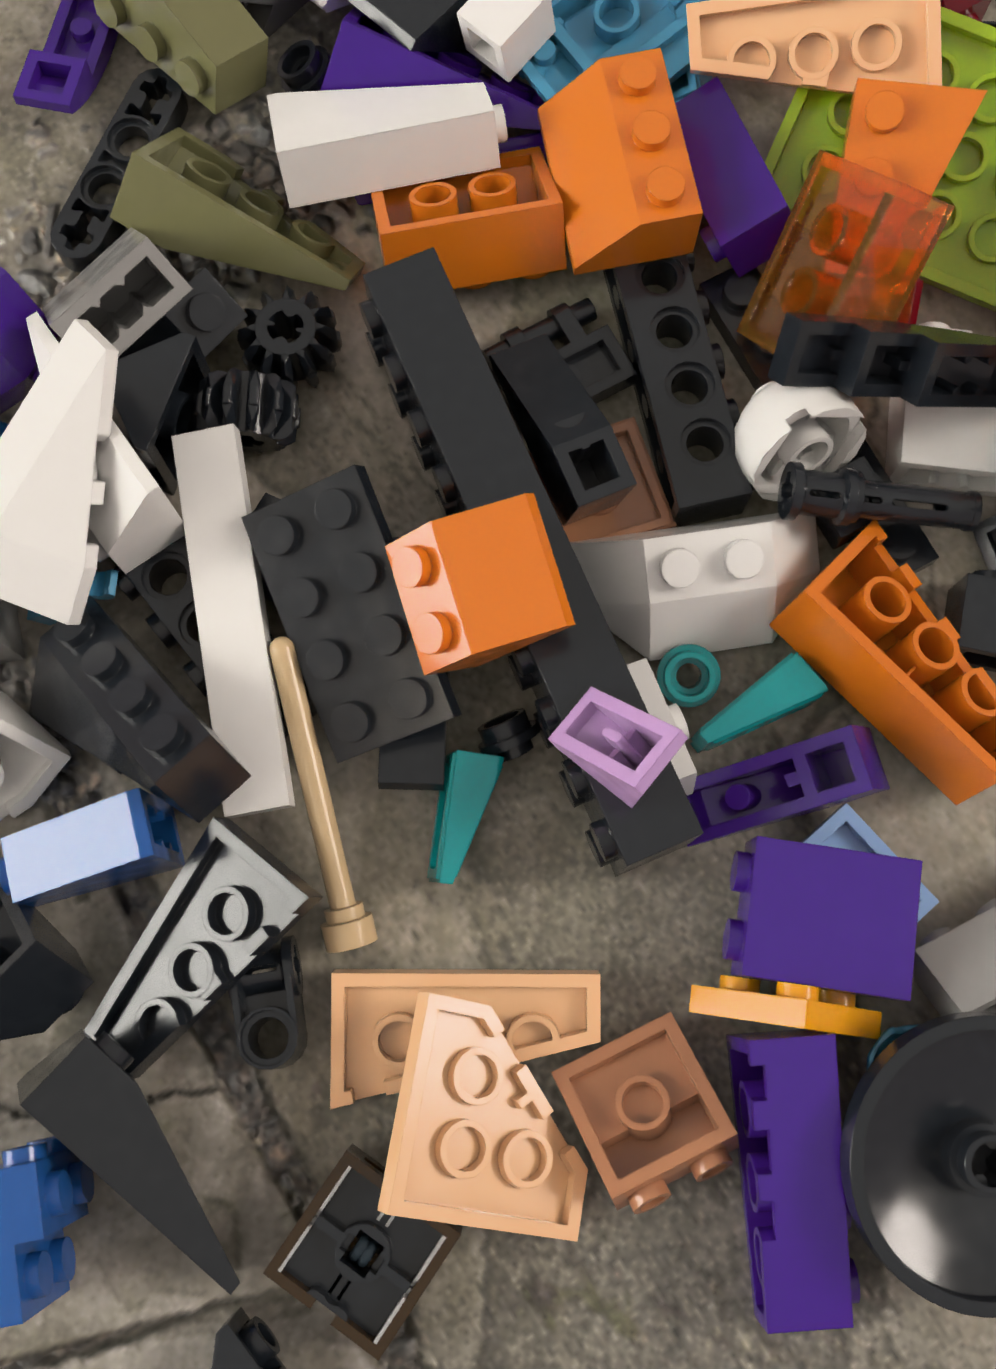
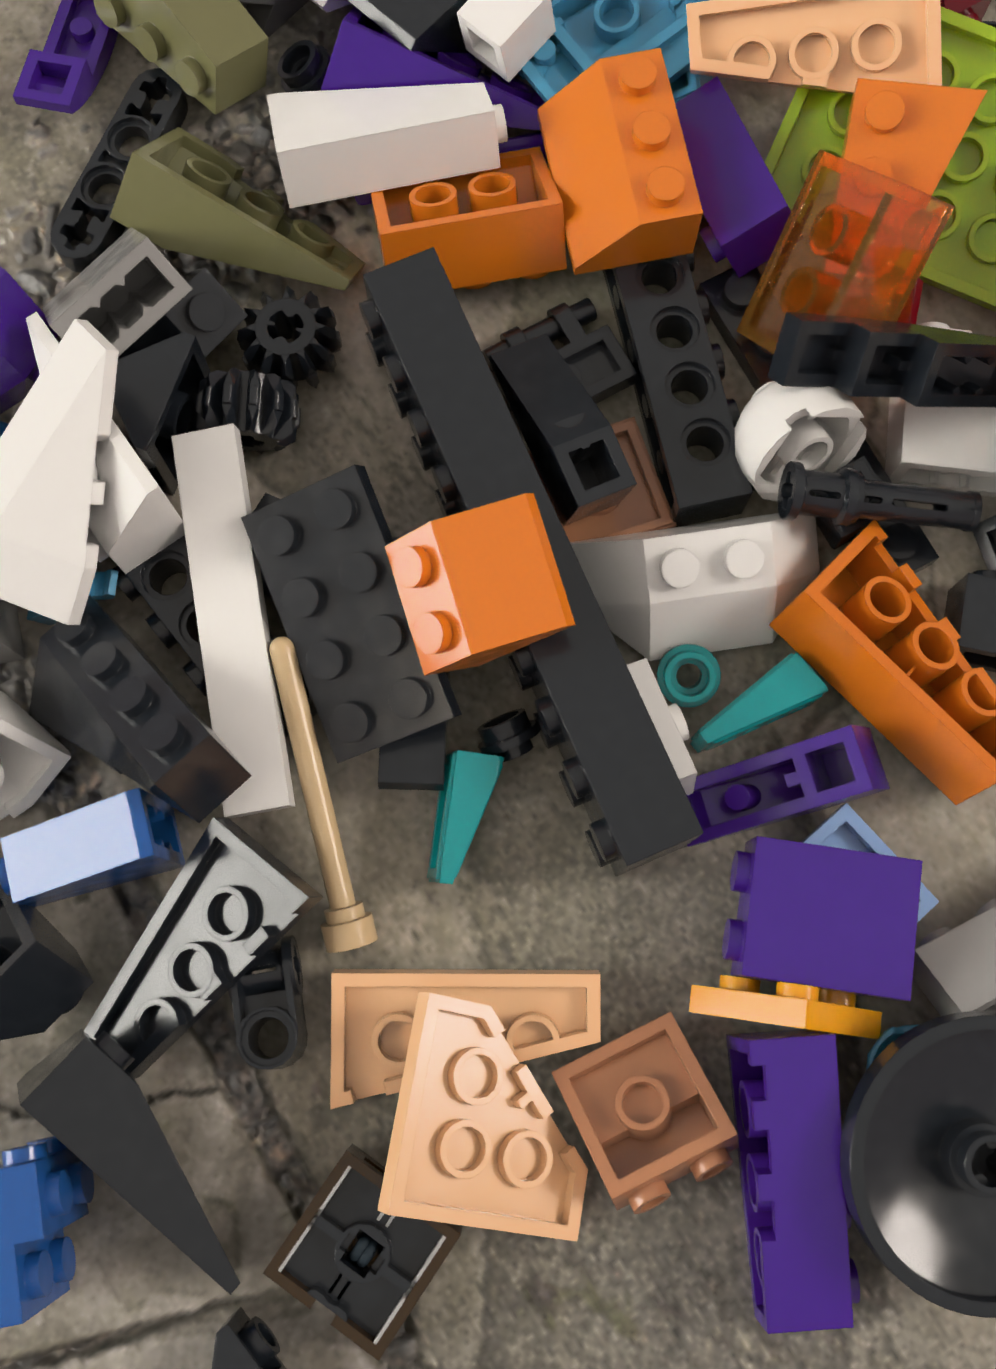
(617, 743): lavender slope -> none

